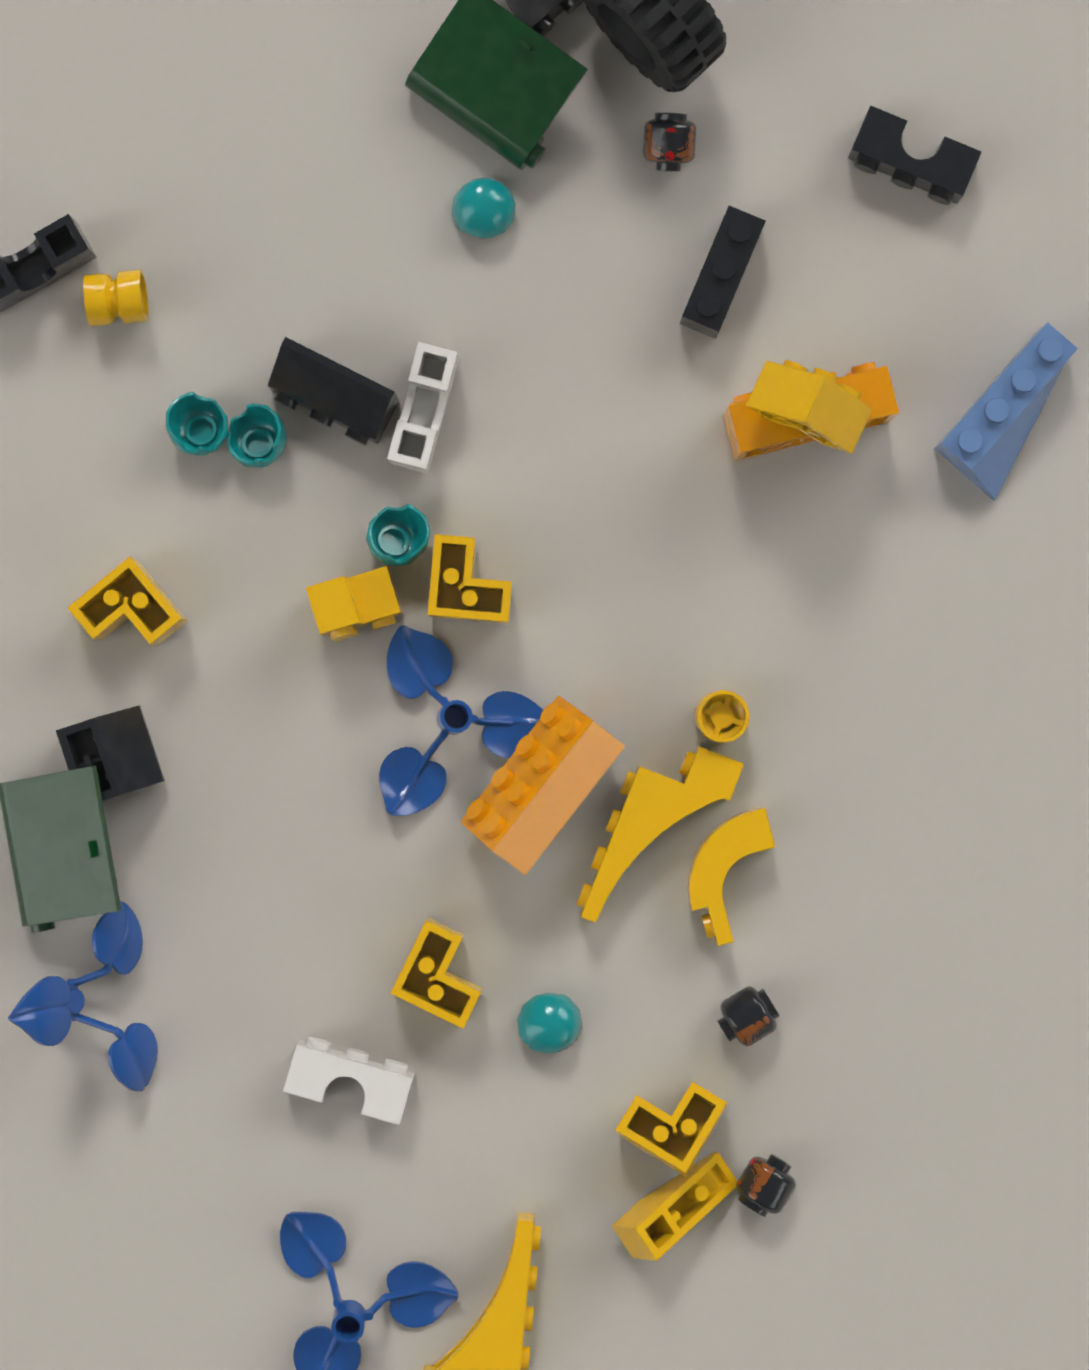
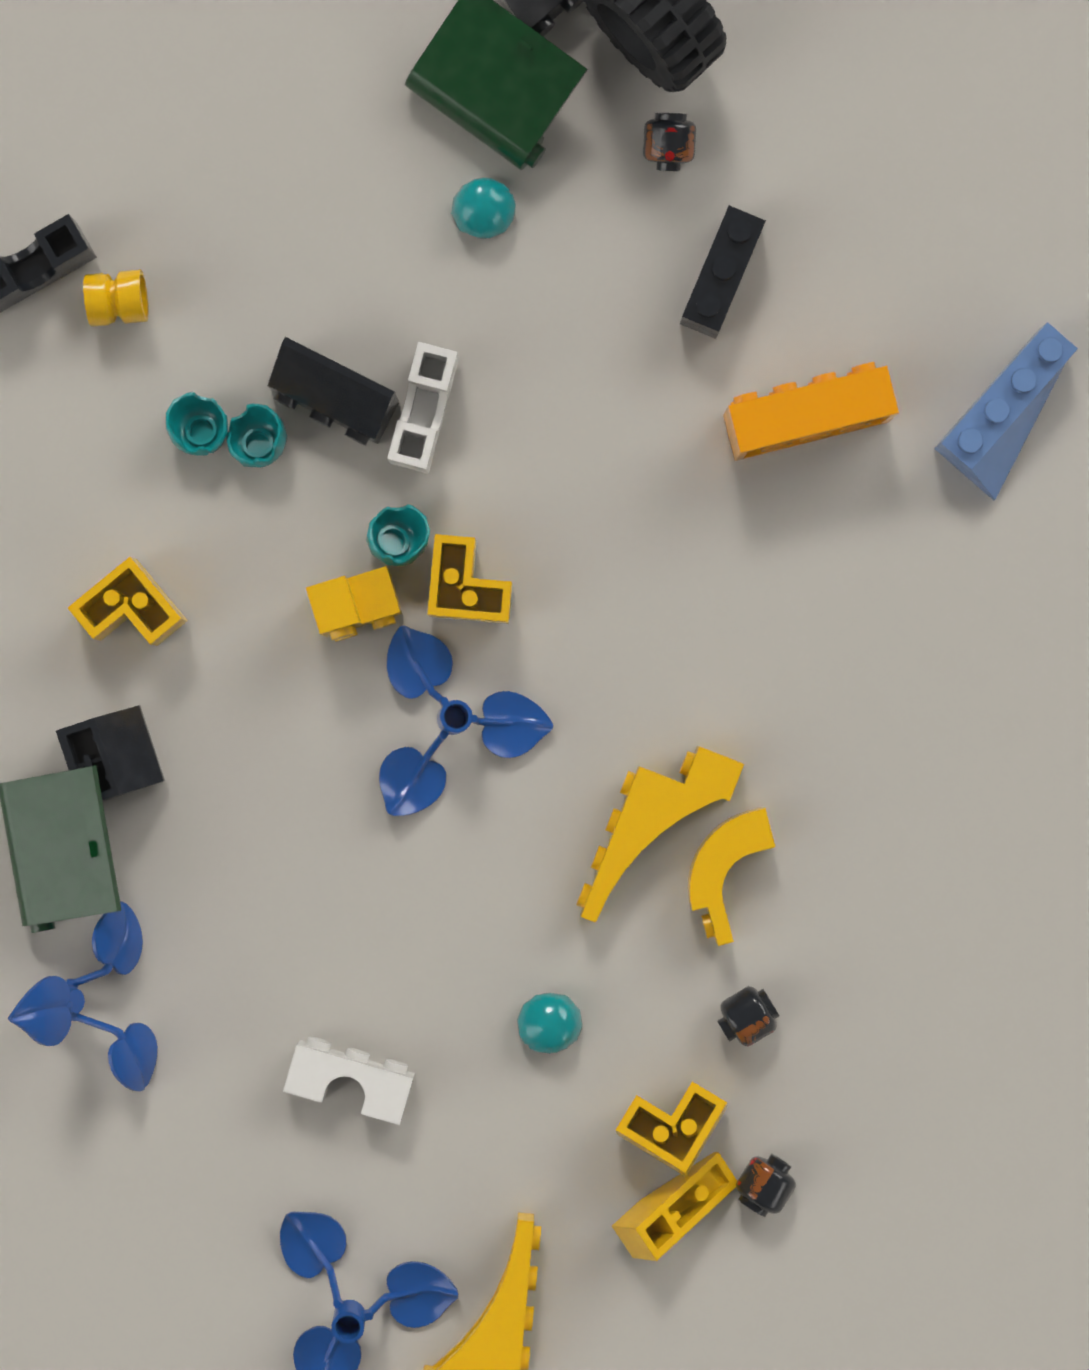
(426, 979): yellow brick -> none
(541, 784): light orange brick -> none
(721, 716): yellow wheel -> none
(810, 404): yellow brick -> none
(881, 149): black arch -> none

